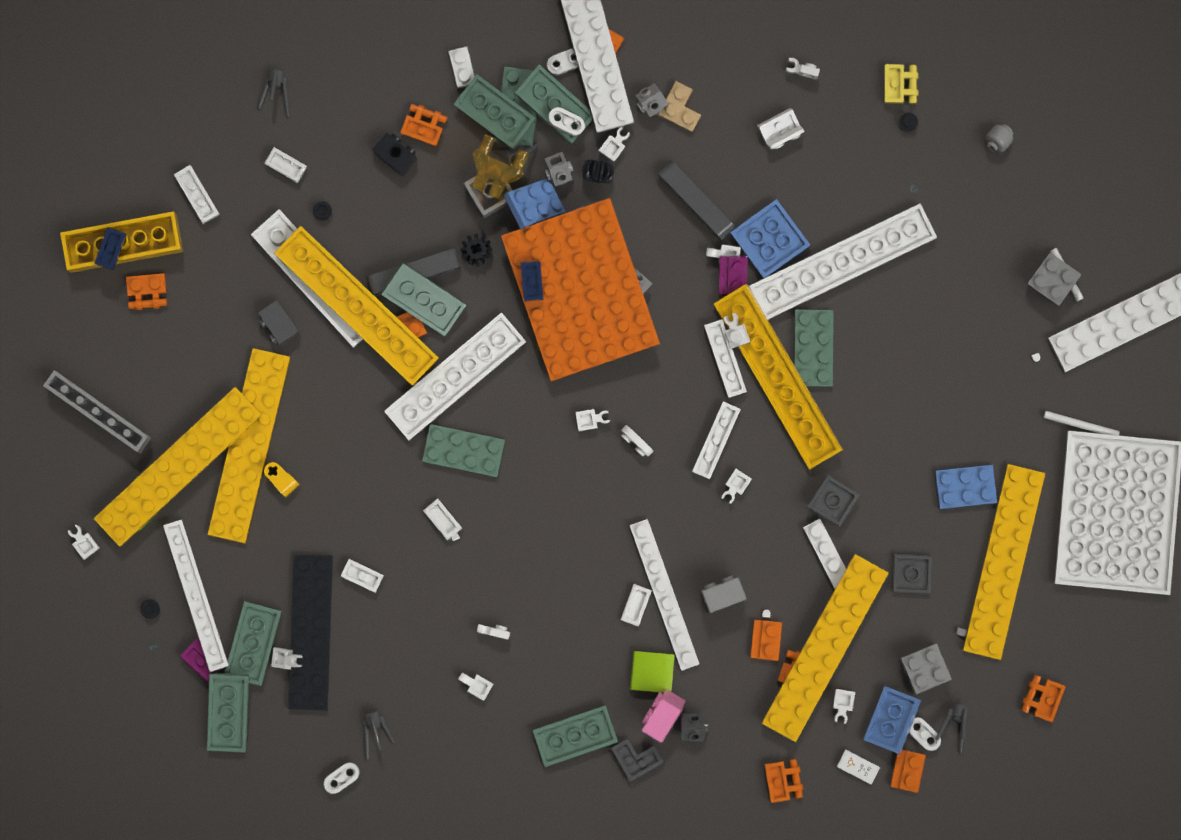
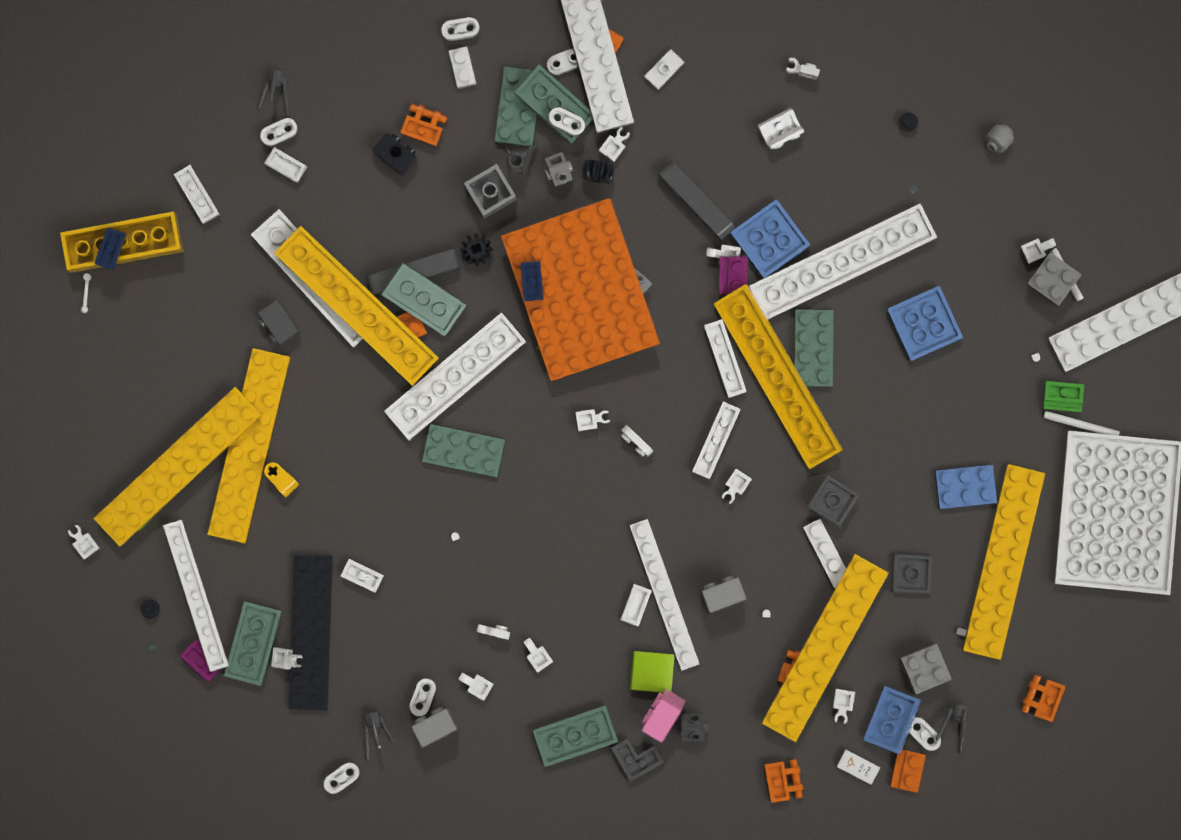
(87, 277): none -> white hinge
(97, 411): light grey brick -> none
(146, 285): orange plate -> none
(228, 712): sand green plate -> none
(279, 132): none -> white plate
(322, 211): black plate -> none
(423, 697): none -> white plate
(434, 727): none -> light grey brick
(442, 519): white tile -> none
(460, 26): none -> white plate
(495, 111): sand green plate -> none
(496, 170): clear yellow connector -> none
(534, 203): medium blue plate -> none
(538, 657): none -> white plate
(651, 100): light grey brick -> none
(664, 69): none -> white plate
(676, 110): tan plate -> none
(737, 334): white plate -> none
(766, 640): orange plate -> none
(894, 83): light yellow plate -> none
(924, 323): none -> medium blue plate
(1035, 250): none -> white plate
(1063, 396): none -> bright green plate

